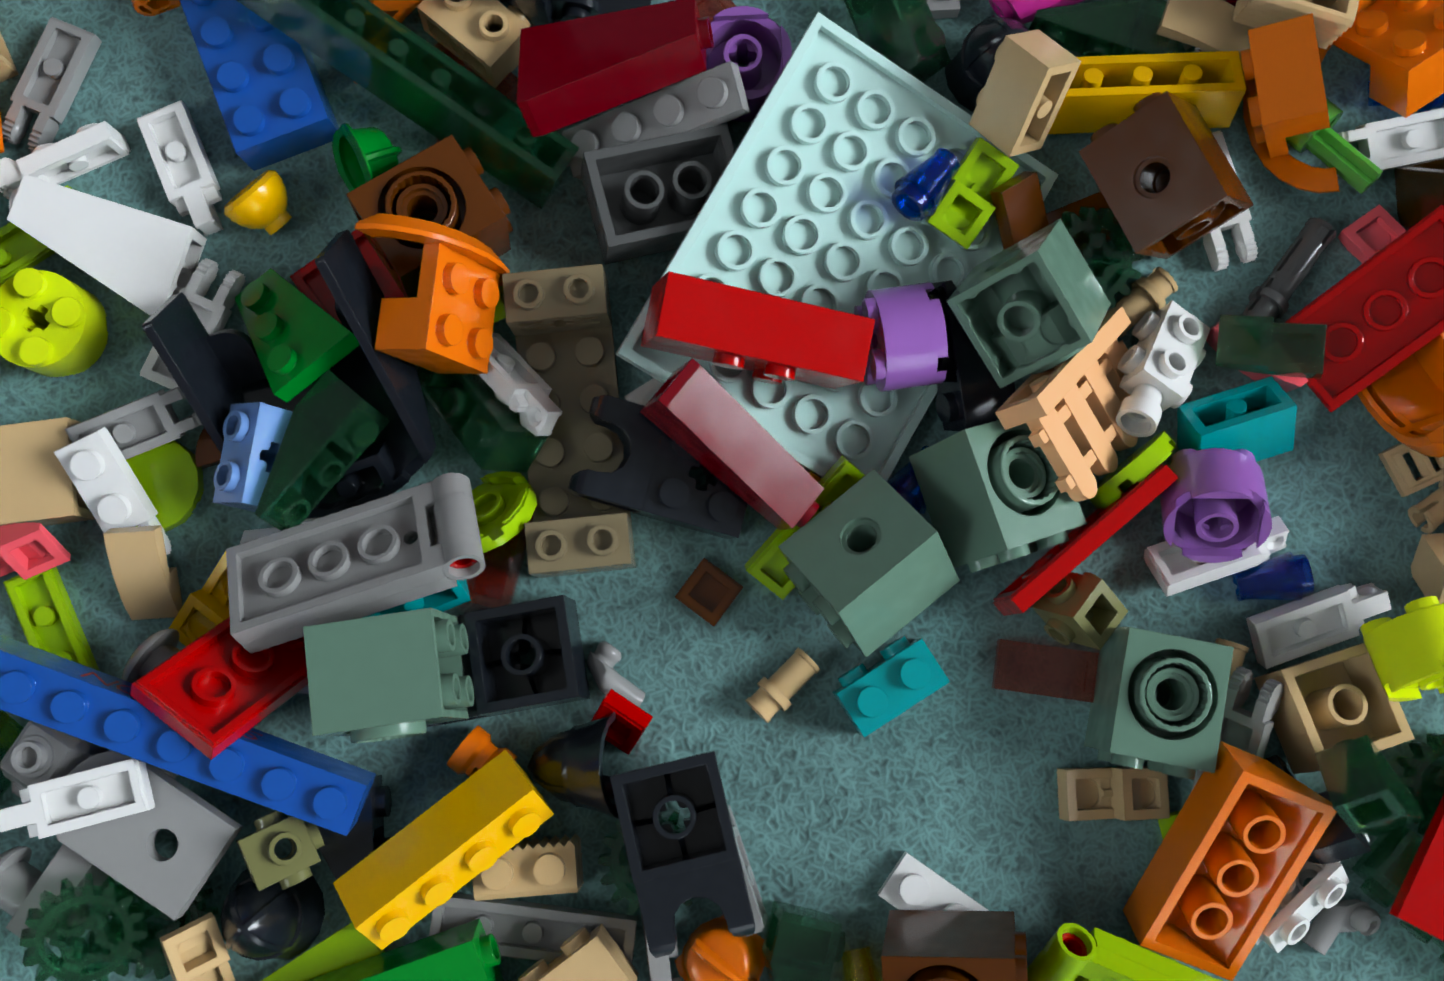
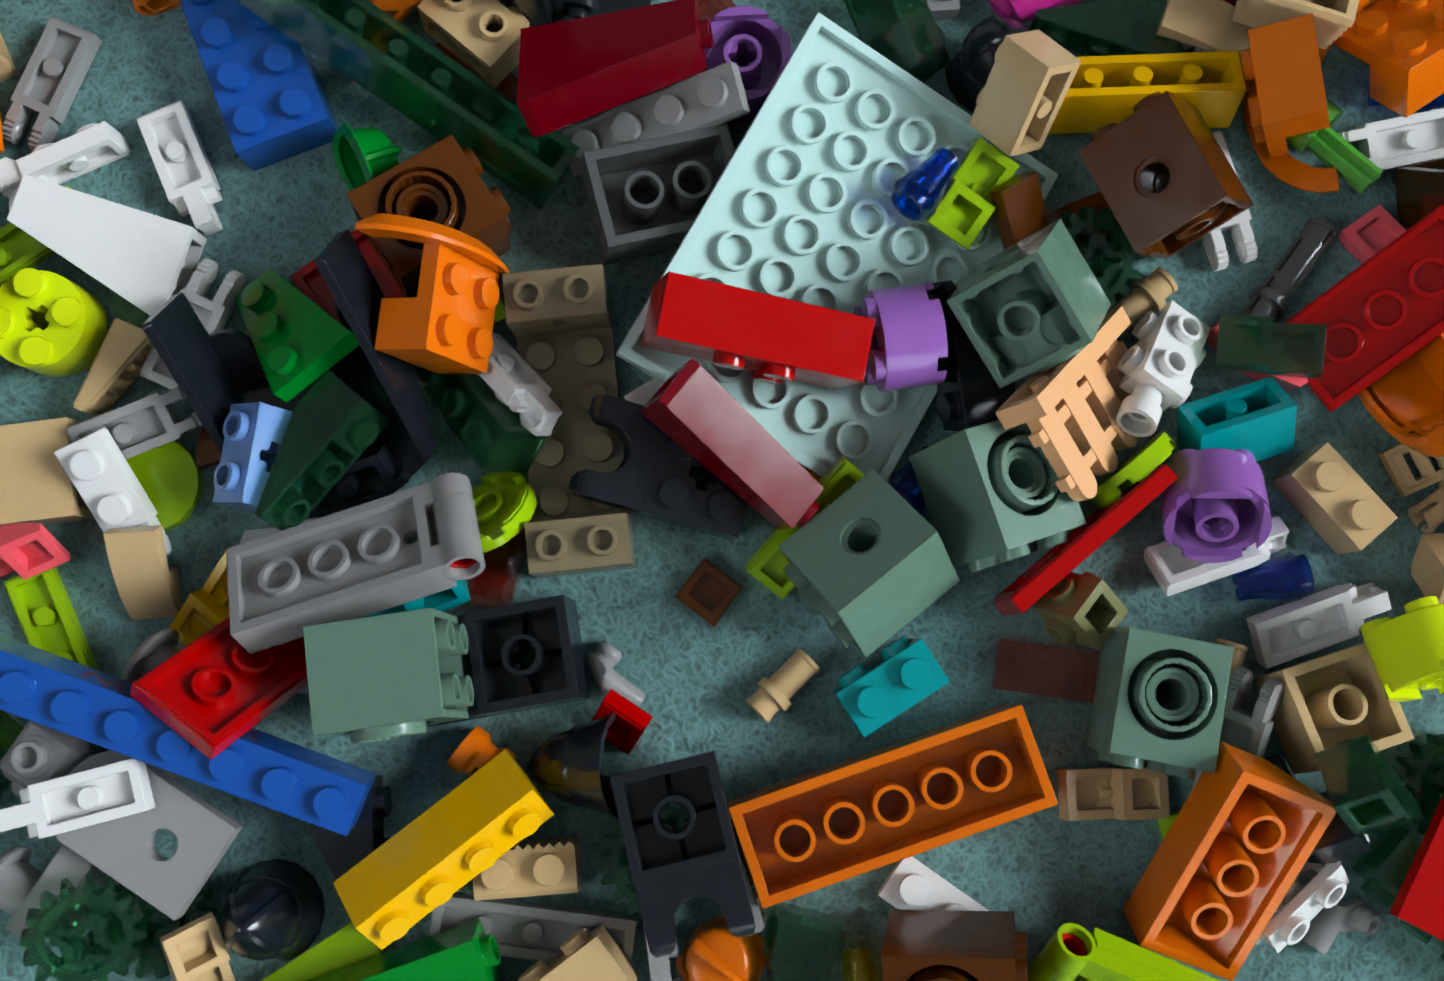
(114, 368): none -> tan slope
(259, 852): olive brick -> none
(260, 204): yellow brick -> none
(891, 803): none -> orange brick
(1333, 499): none -> tan brick

